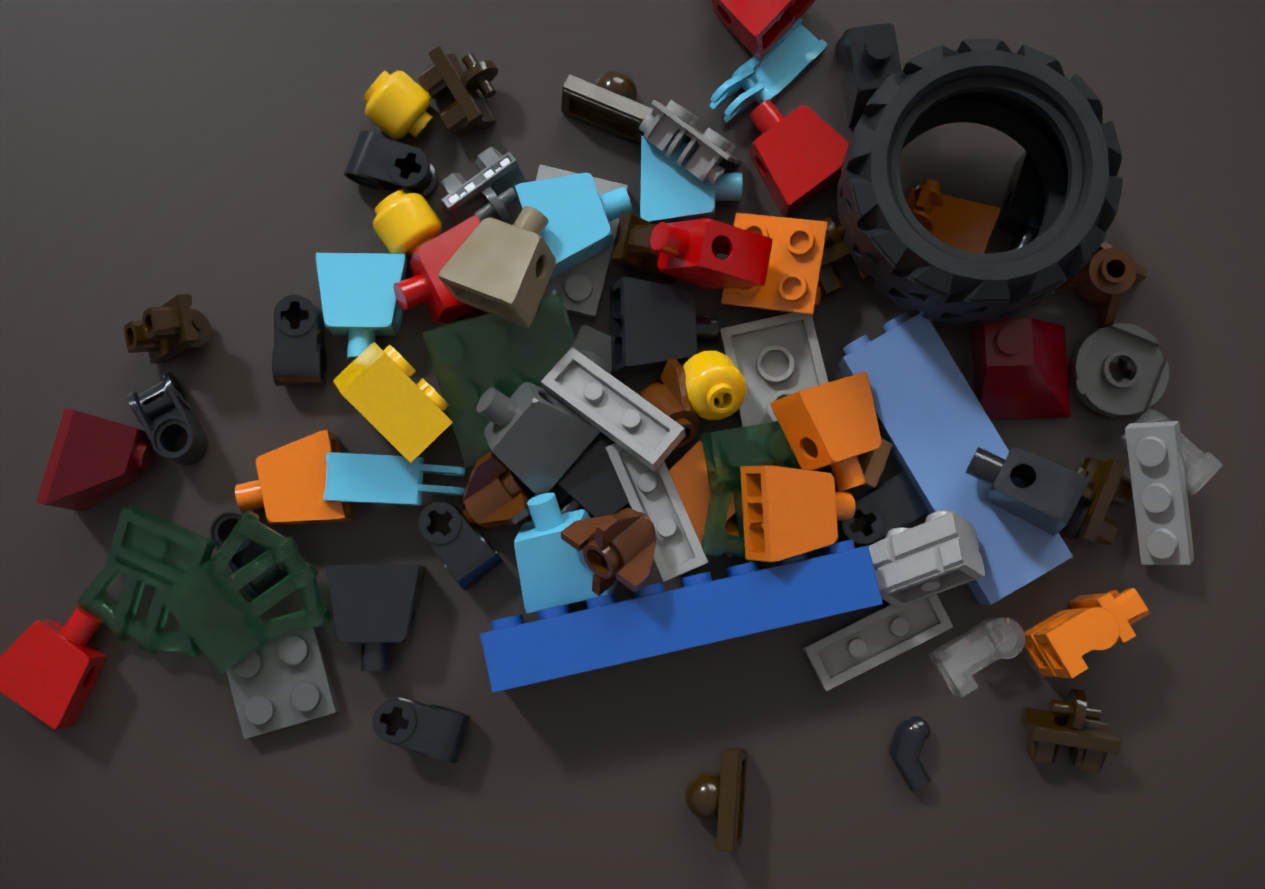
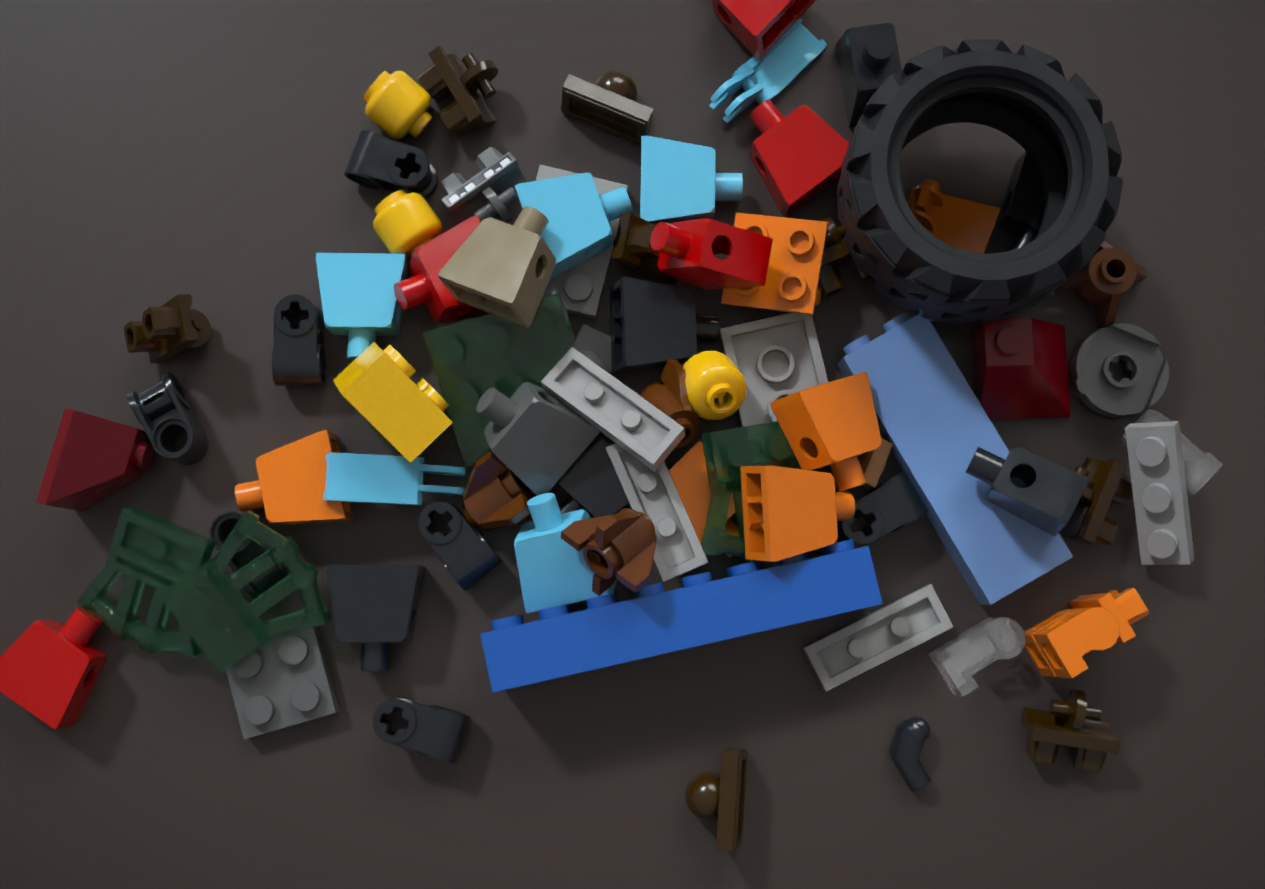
(713, 148): light grey hinge -> none
(926, 558): light grey brick -> none

